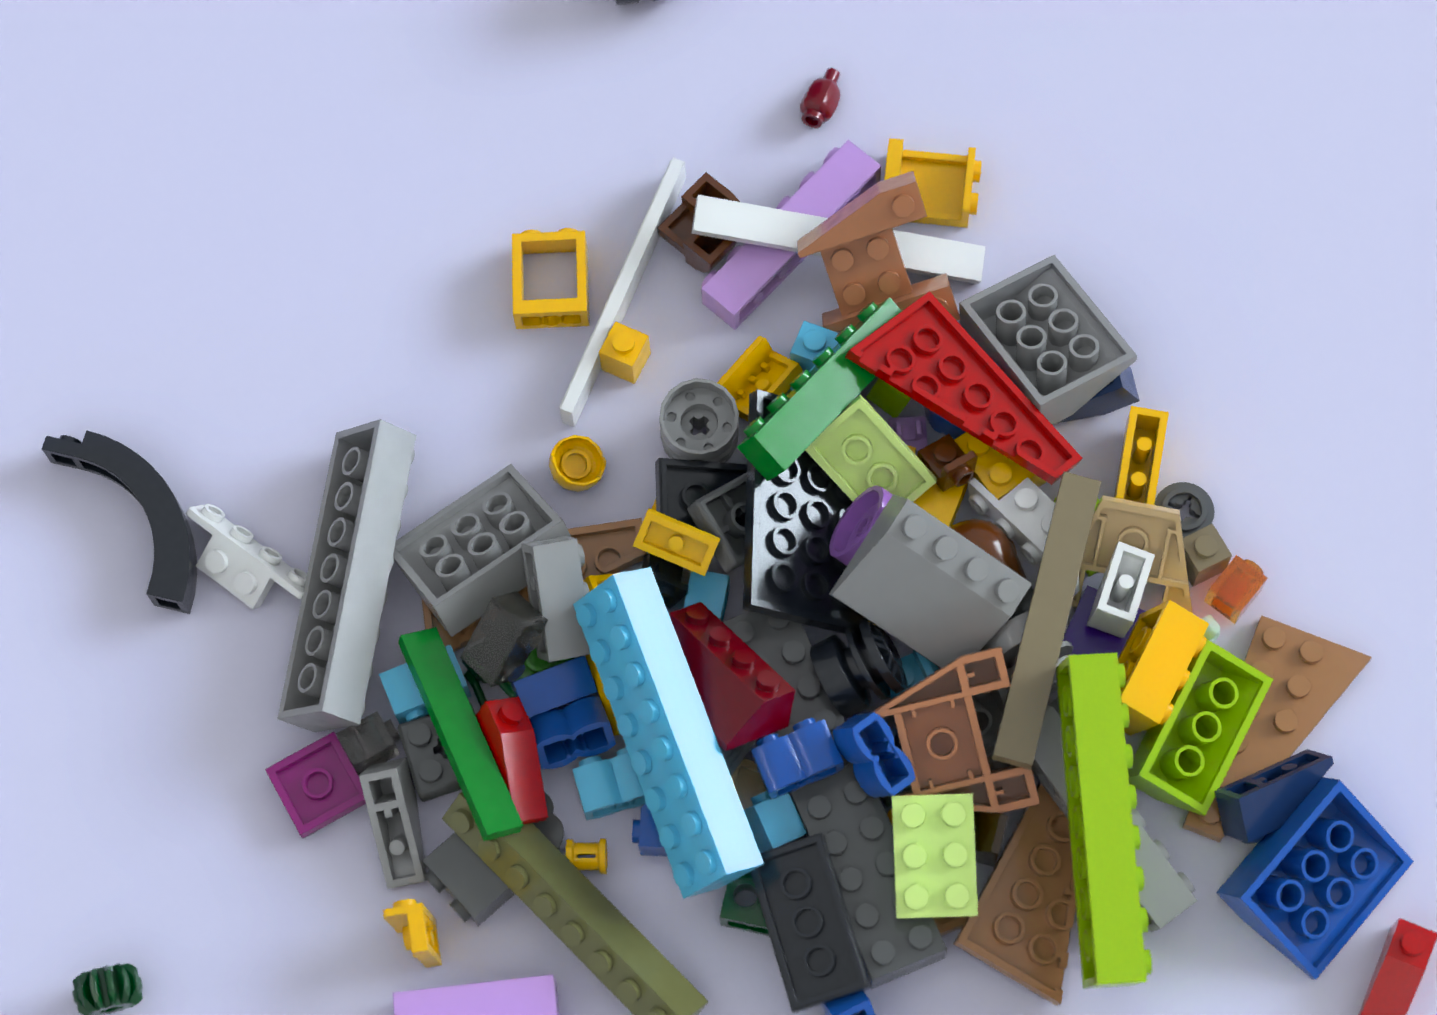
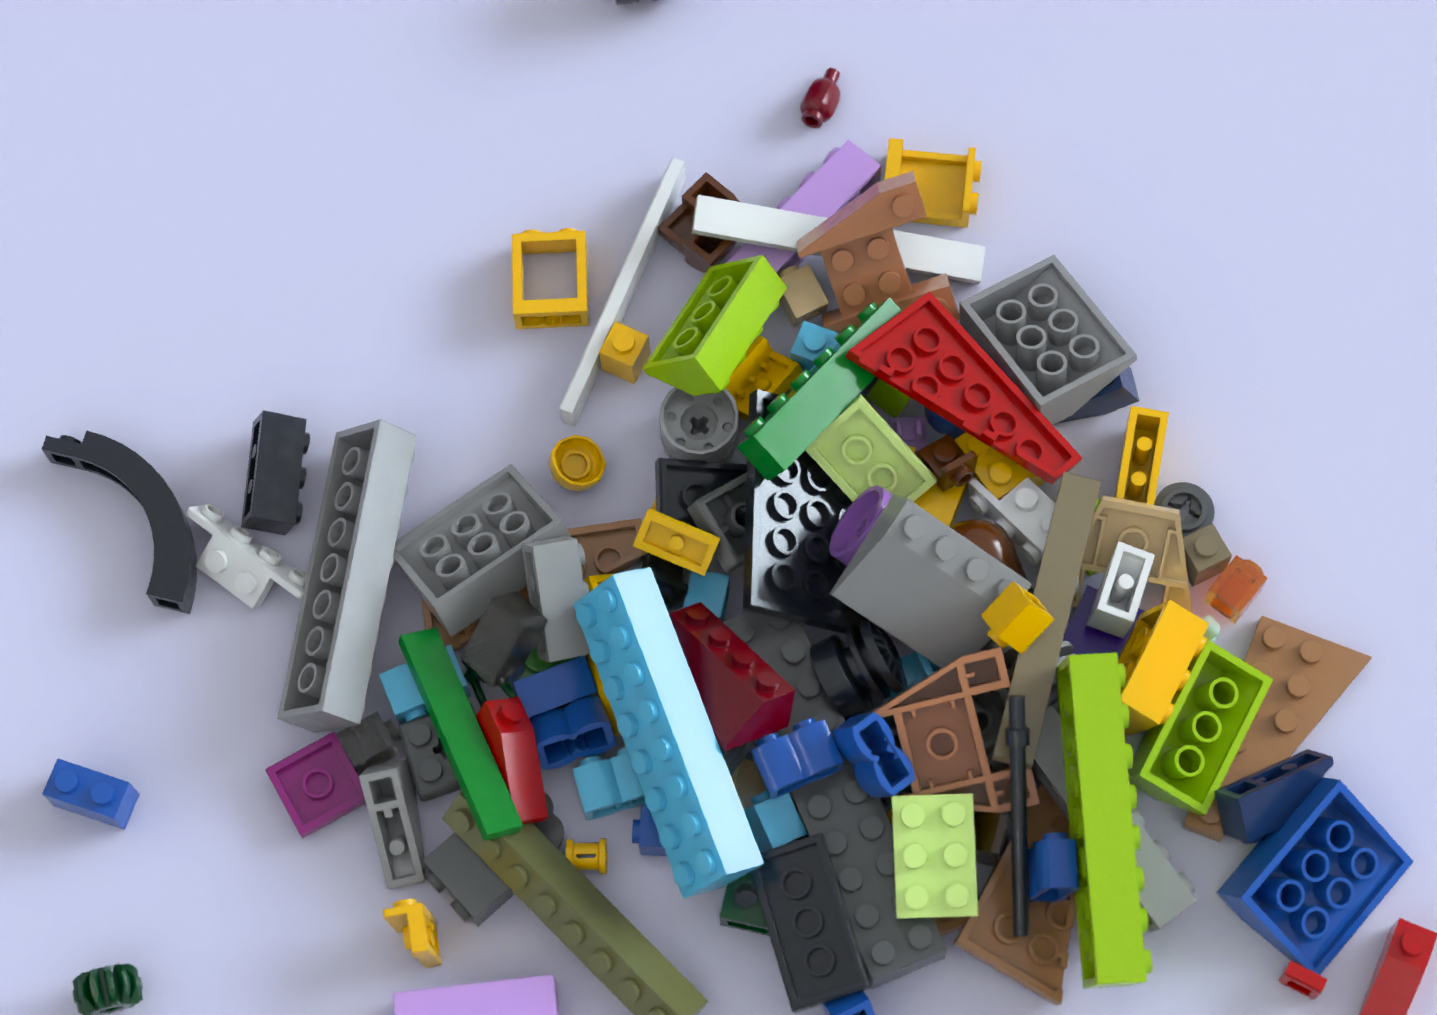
(91, 794): none -> blue brick
(275, 473): none -> black brick
(717, 326): none -> lime slope
(803, 295): none -> tan brick
(1016, 618): none -> yellow brick
(1018, 737): none -> black bar
(1052, 868): none -> blue brick
(1302, 980): none -> red tile

